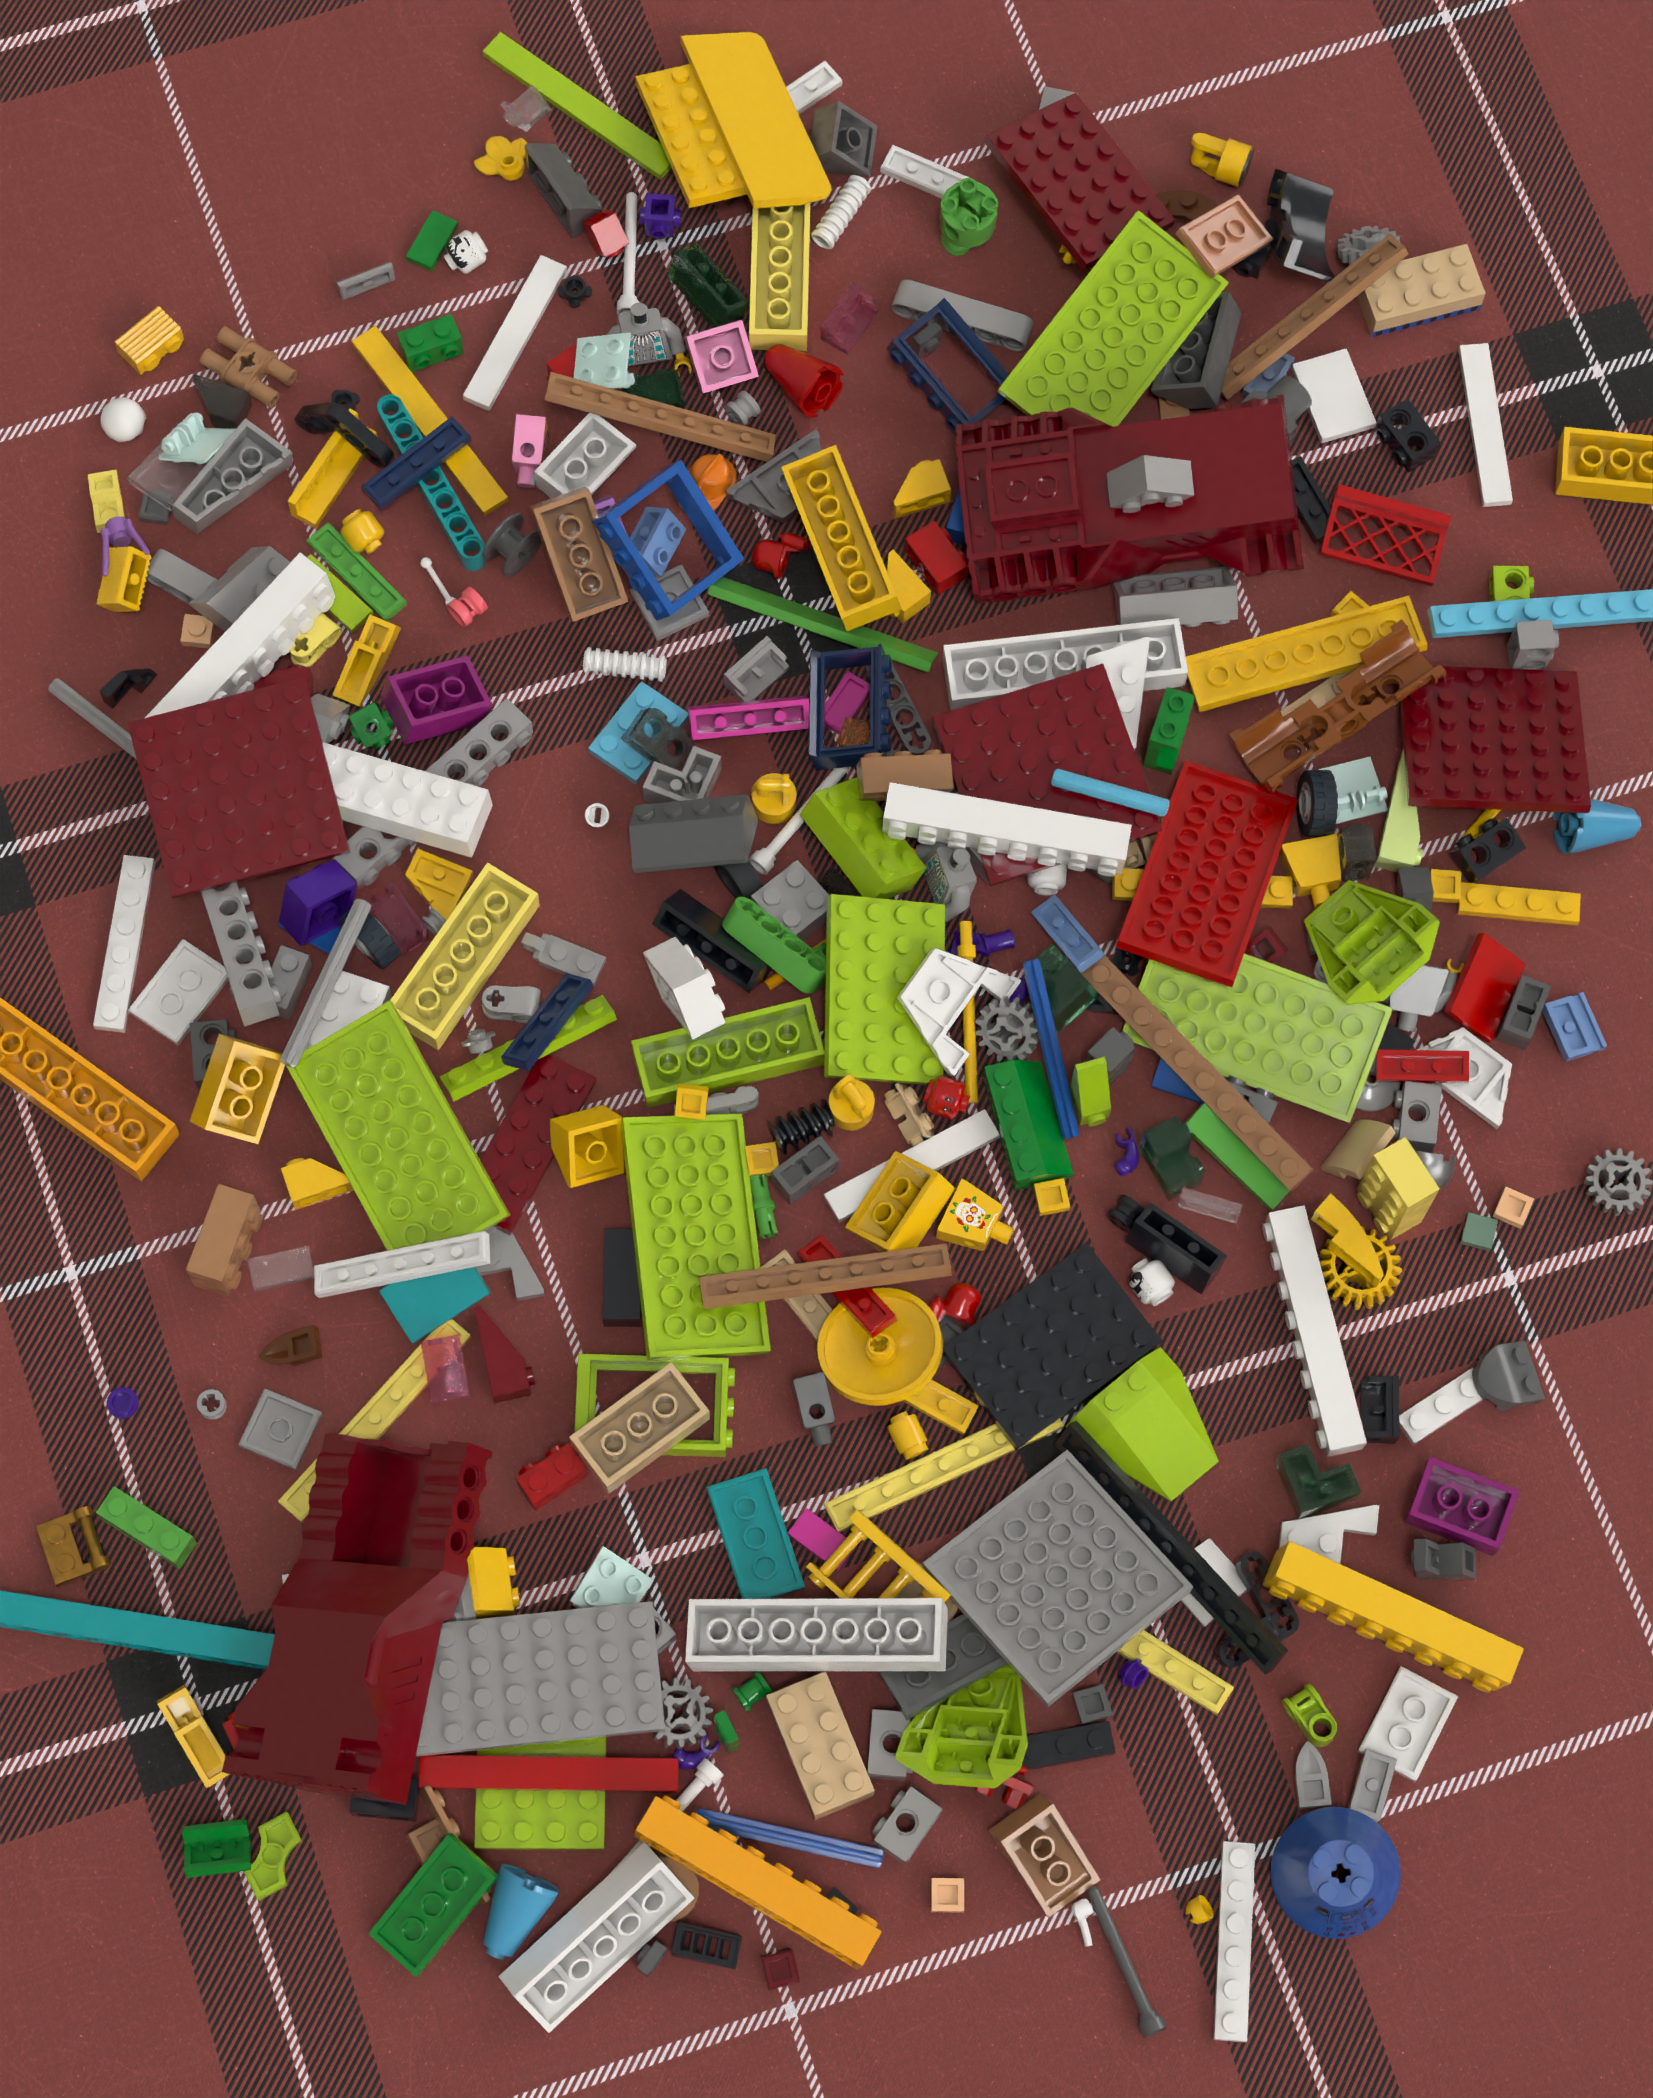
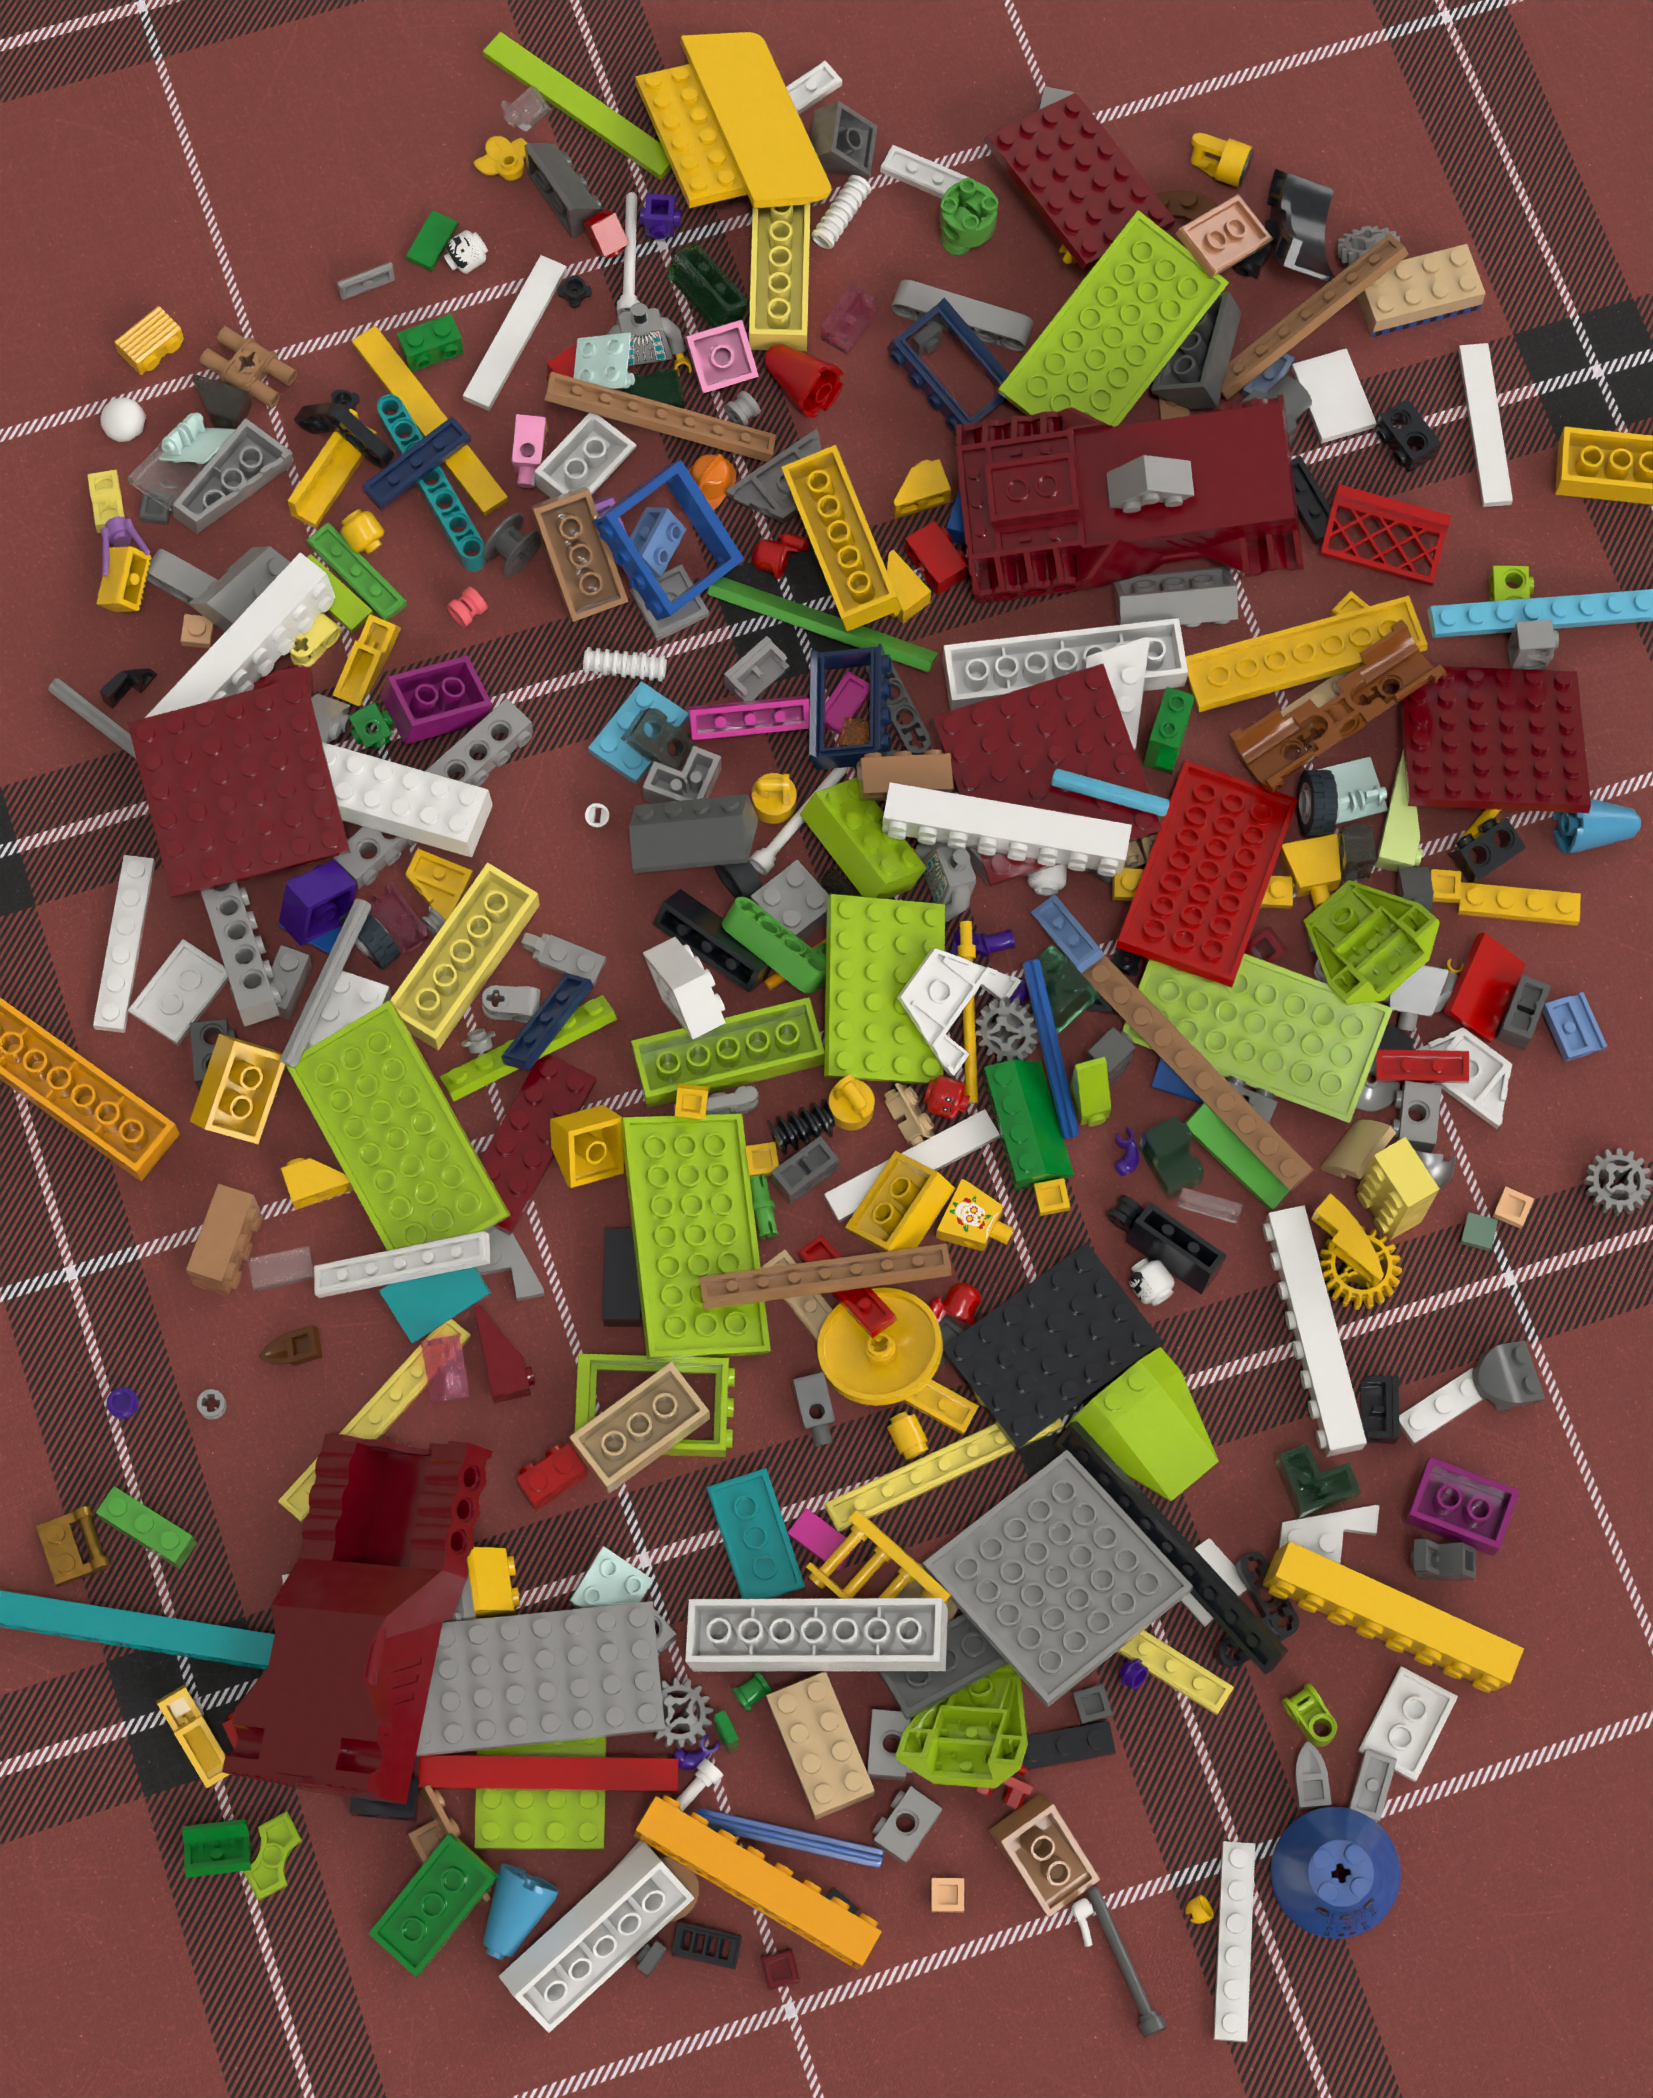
(280, 1429): light grey tile -> none
(426, 563): white hinge -> none

